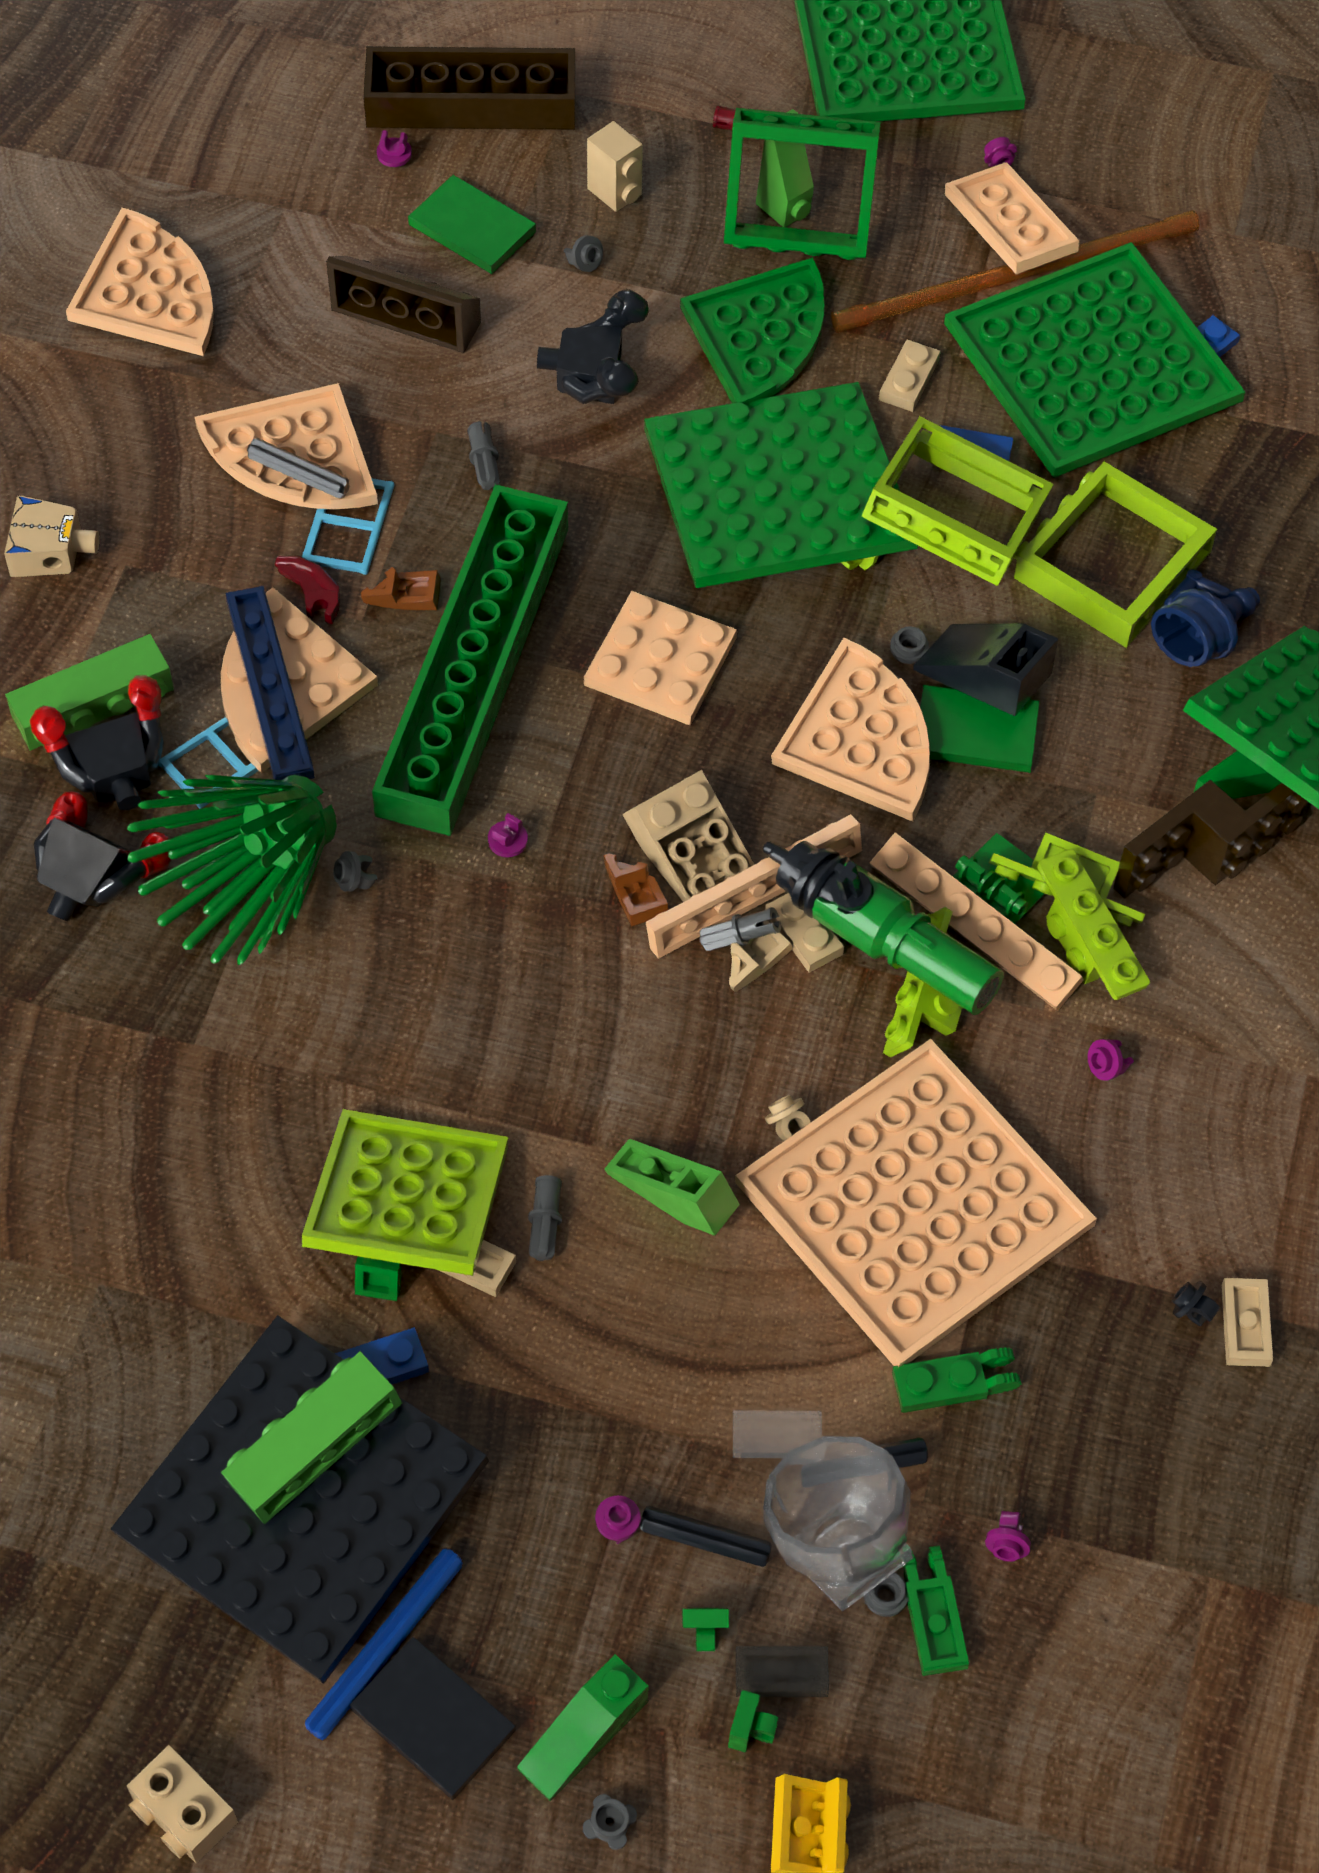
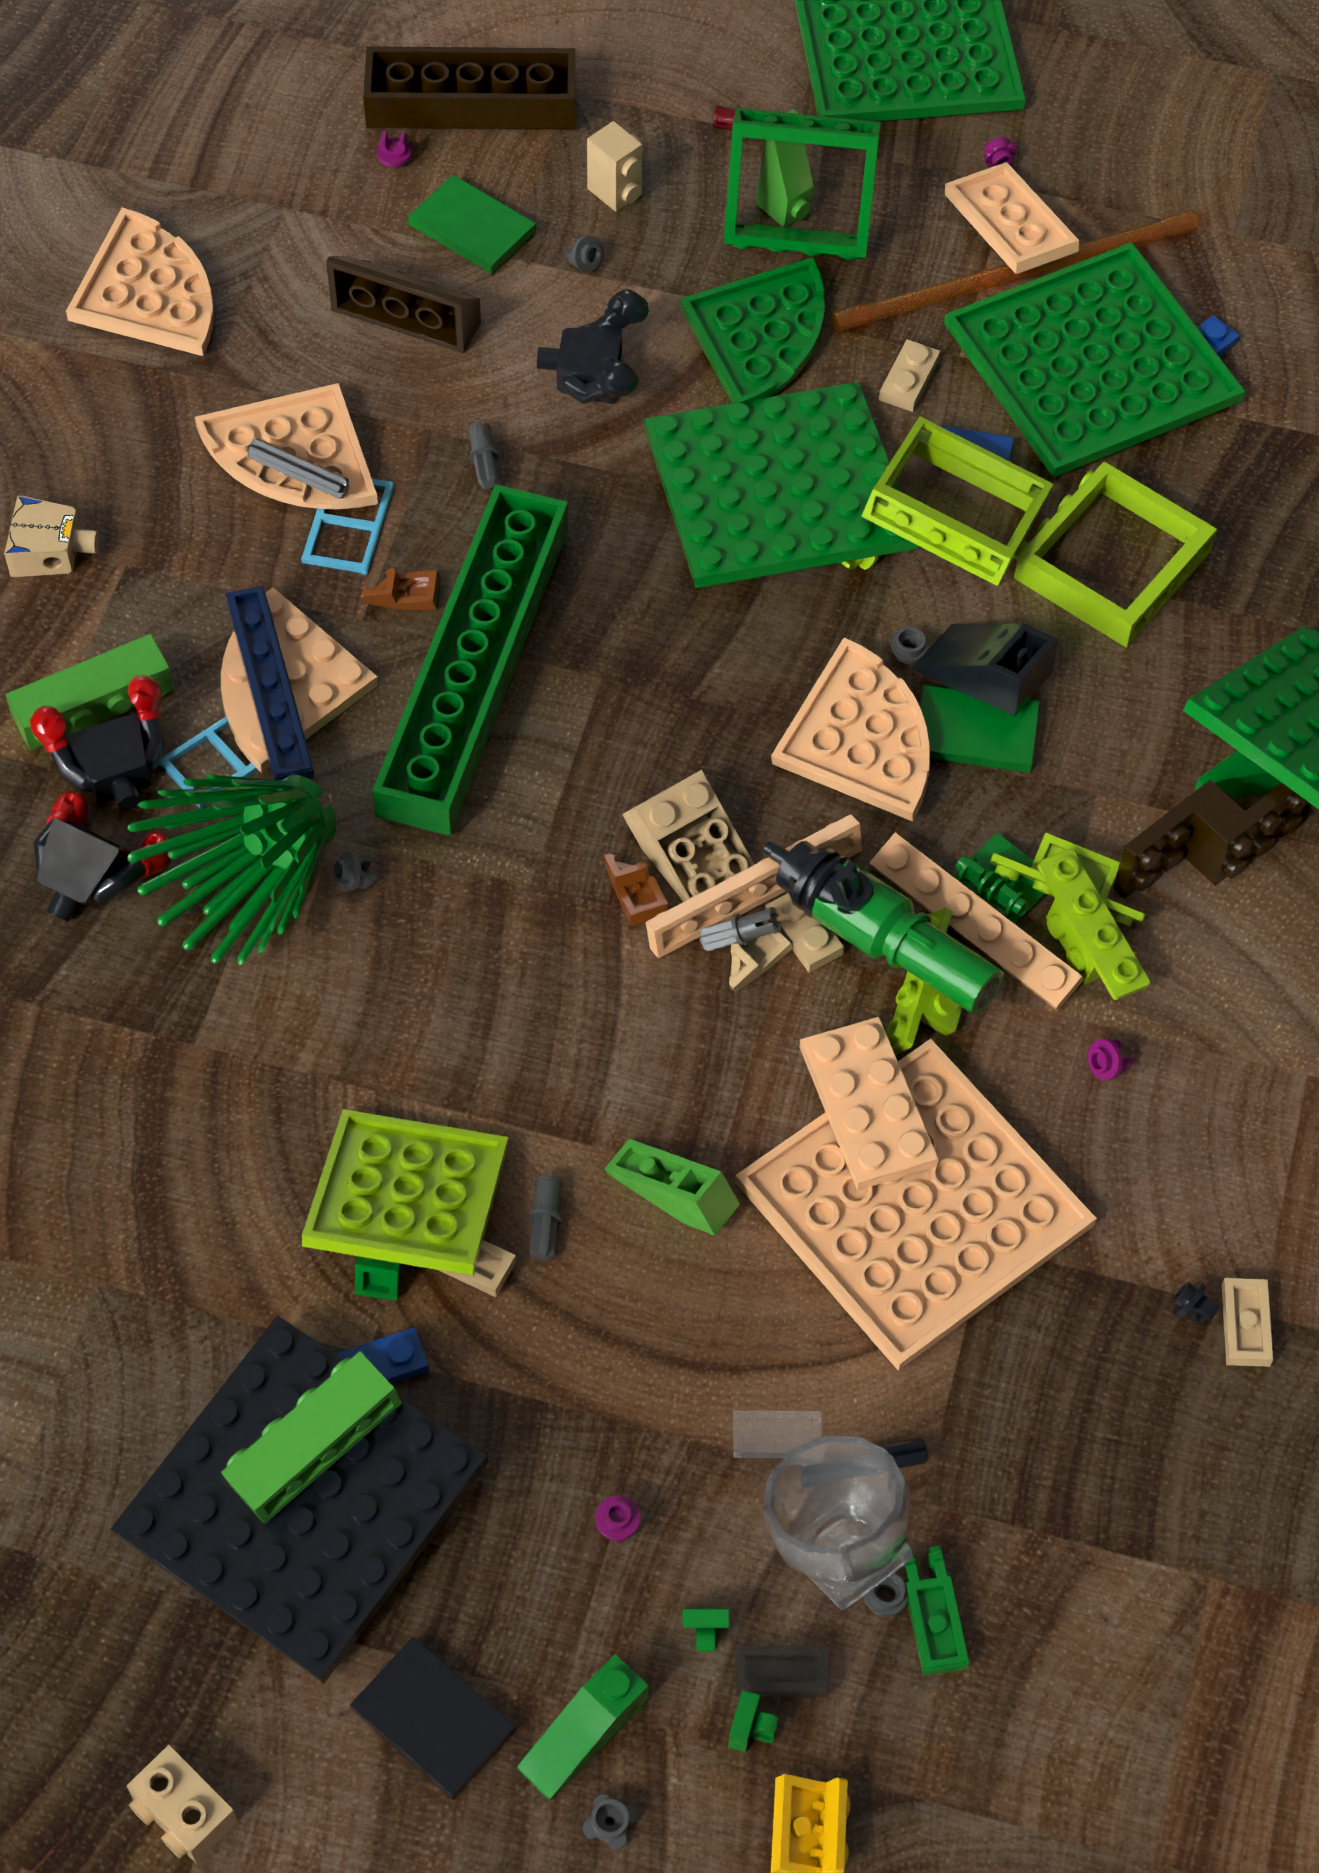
(316, 584): dark red piece -> none
(383, 1643): blue axle -> none
(508, 837): magenta plate -> none
(660, 657): light nougat plate -> none
(705, 1536): black axle -> none
(783, 1111): tan plate -> none
(868, 1103): none -> light nougat plate
(952, 1379): green hinge -> none
(1008, 1540): magenta plate -> none
(1201, 619): dark blue piece -> none

